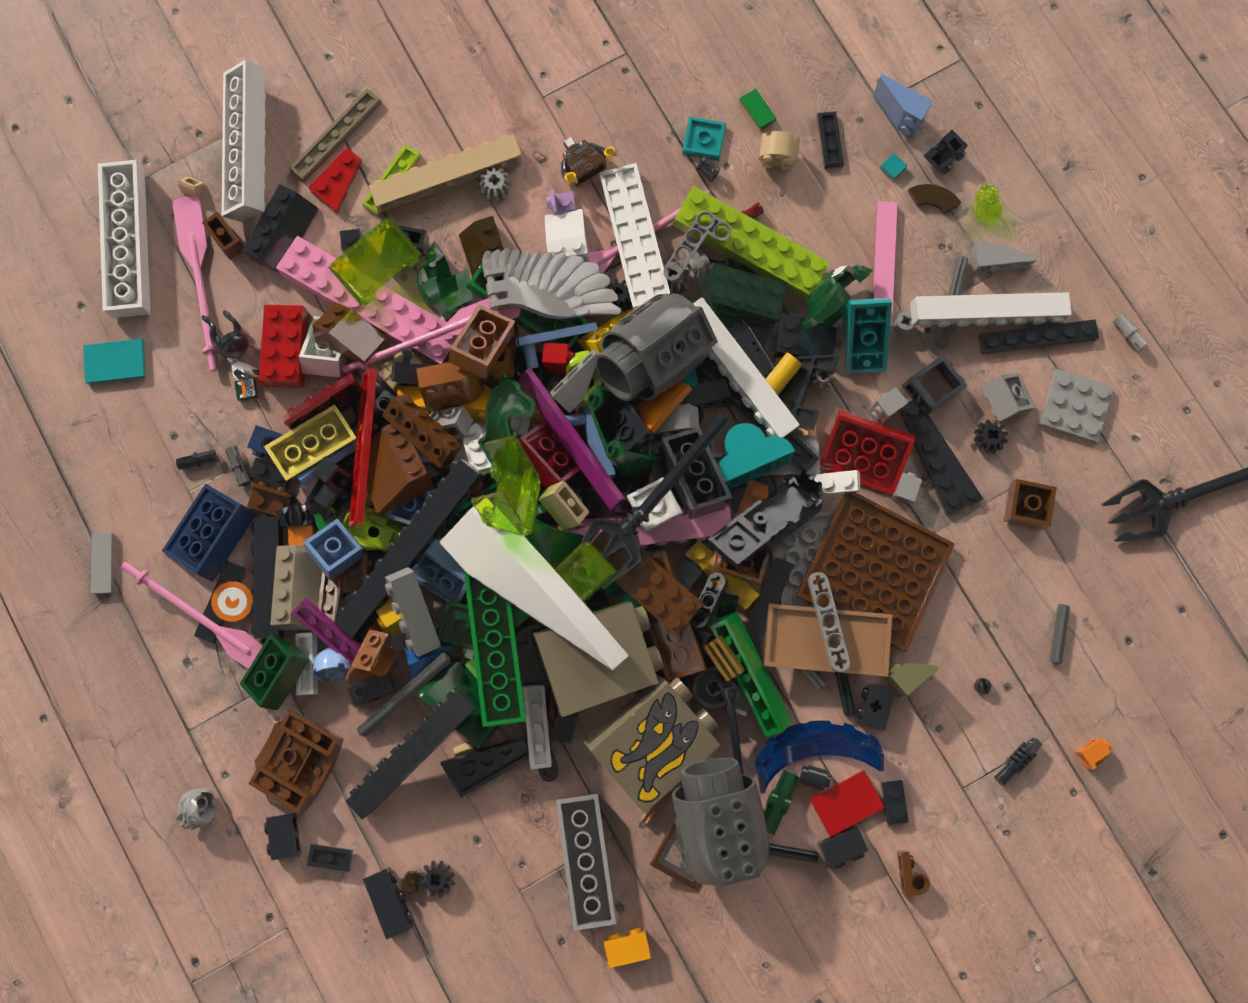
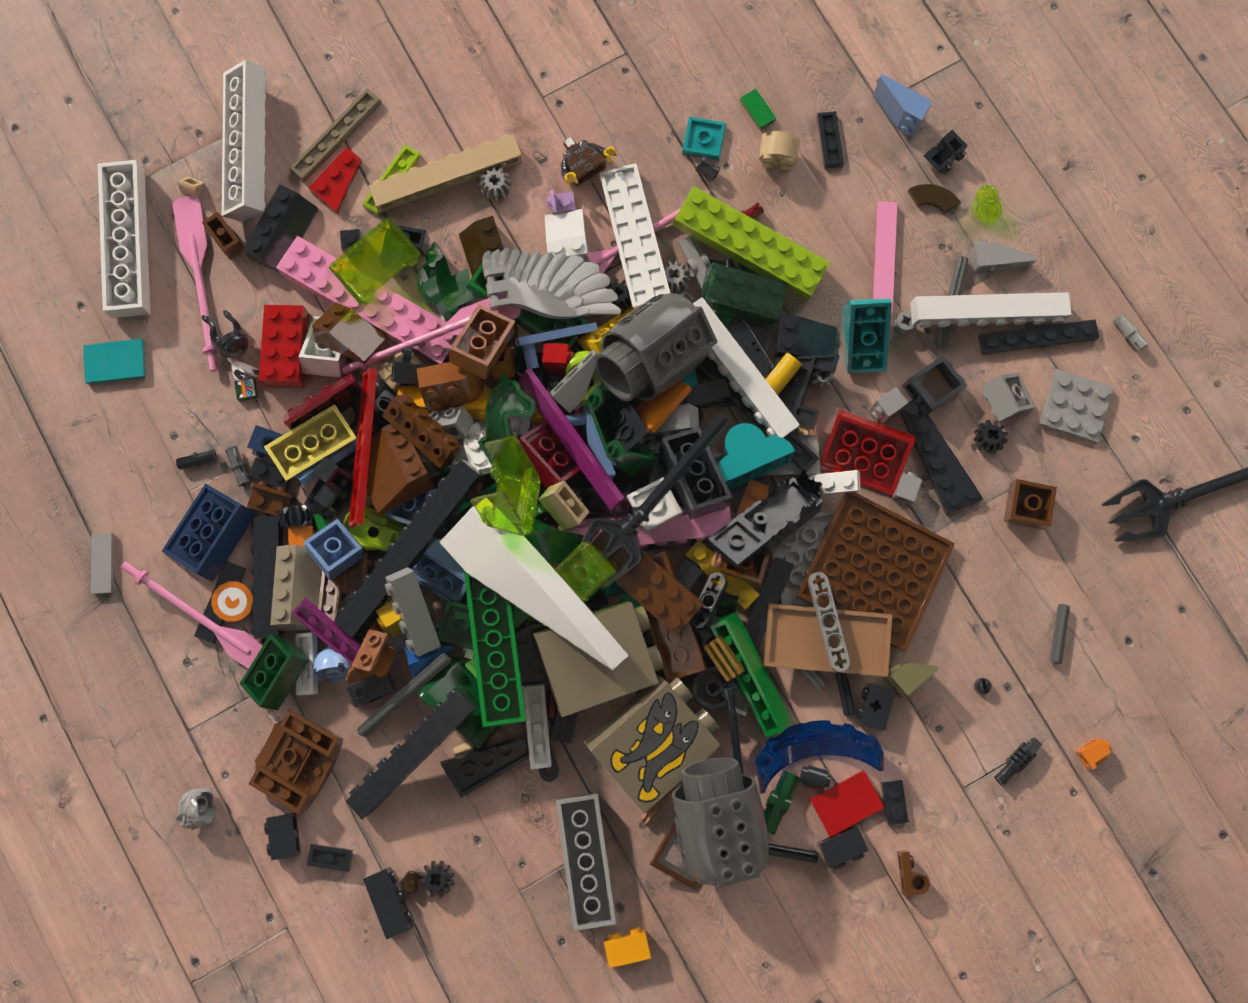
(693, 247): light grey beam -> none
(830, 296): dark green animal -> none
(893, 166): teal tile -> none

